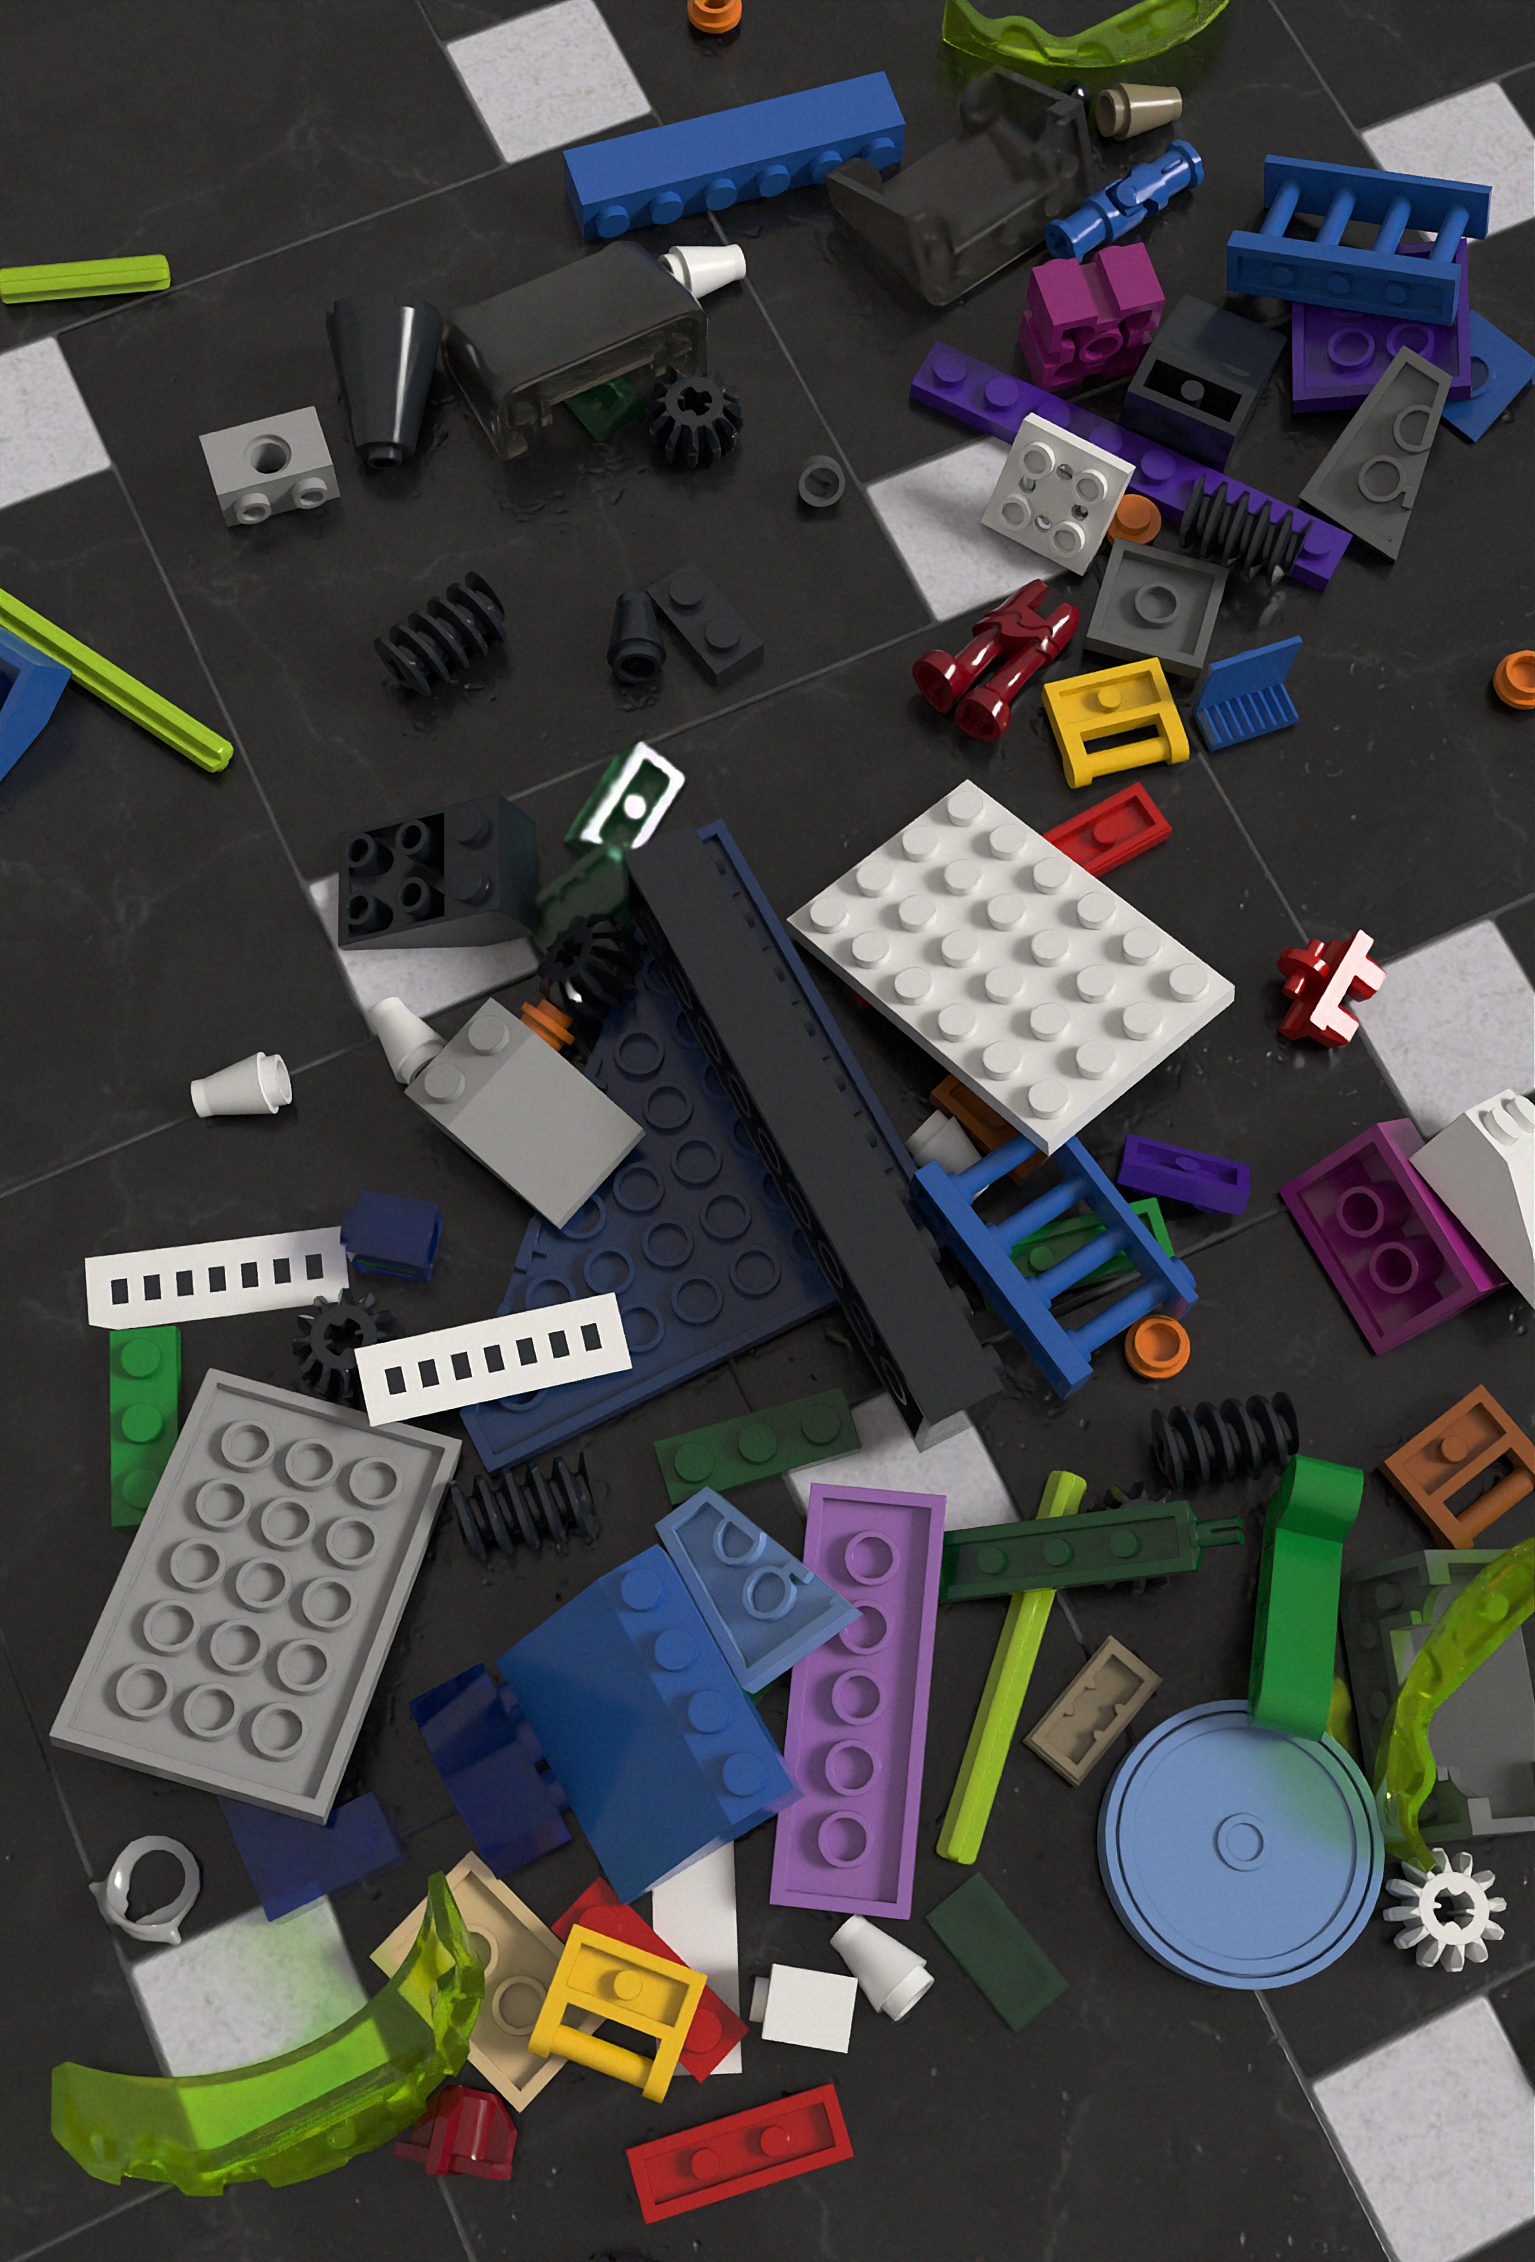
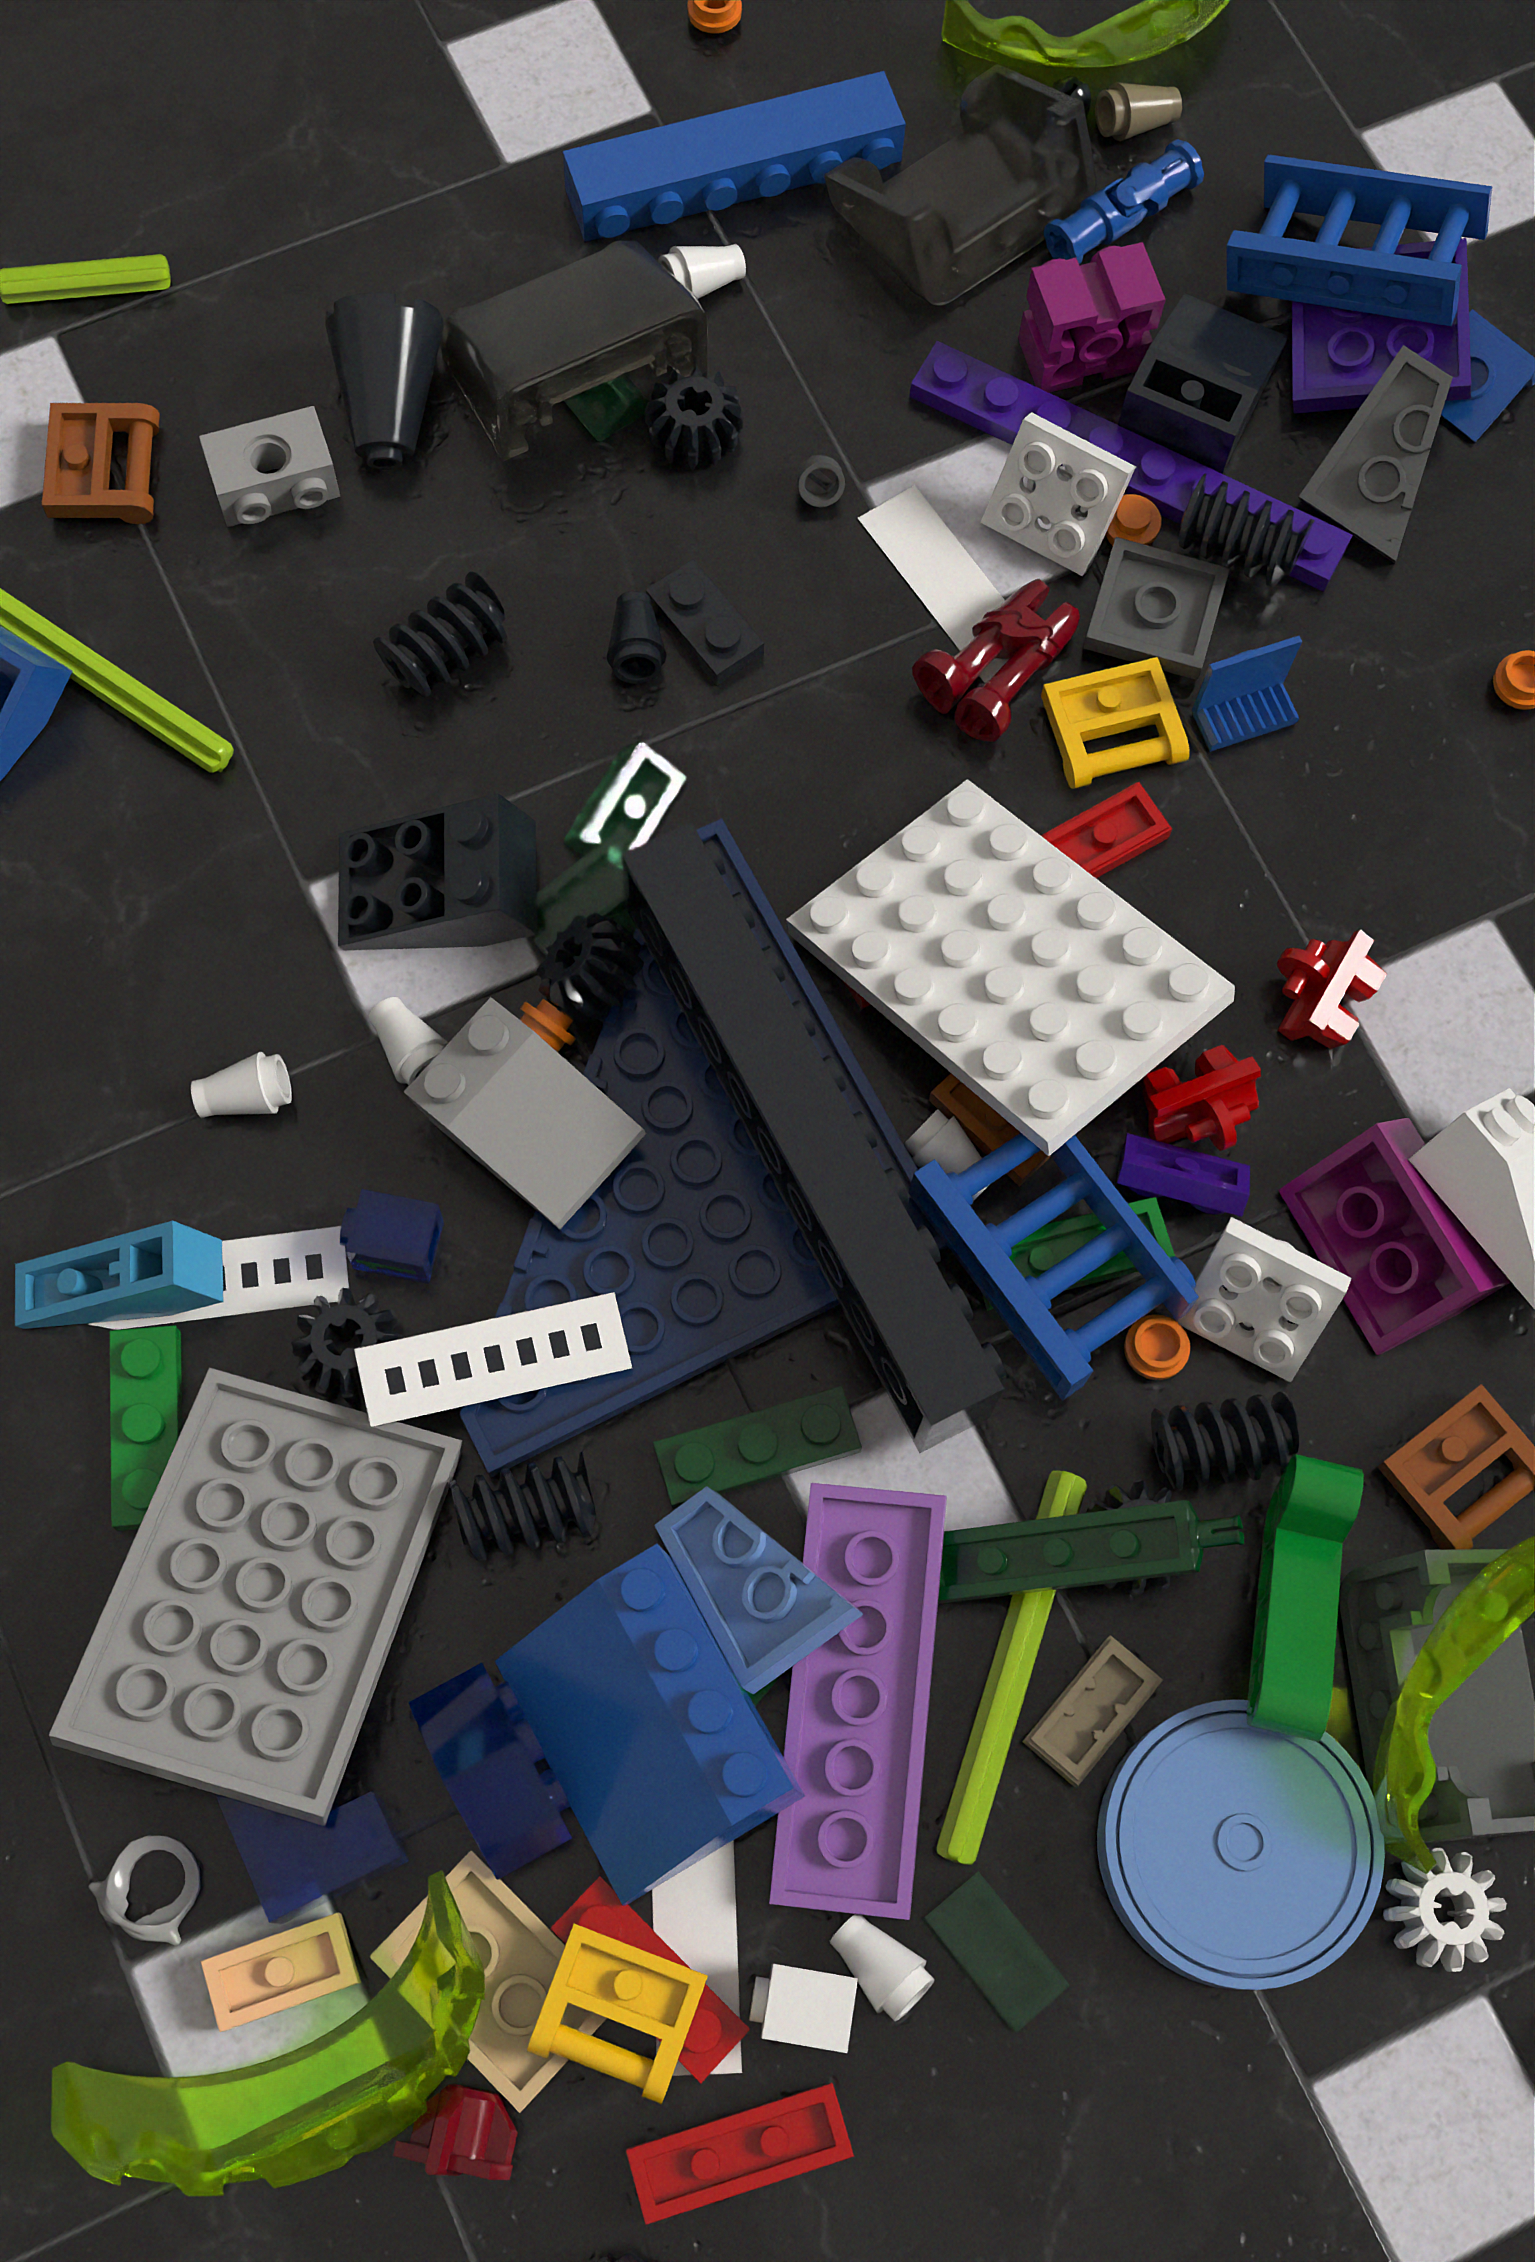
(81, 461): none -> dark orange plate
(121, 1278): none -> dark azure slope
(280, 1972): none -> light nougat plate
(934, 566): none -> white sticker
(1205, 1105): none -> red hips
(1265, 1288): none -> white plate

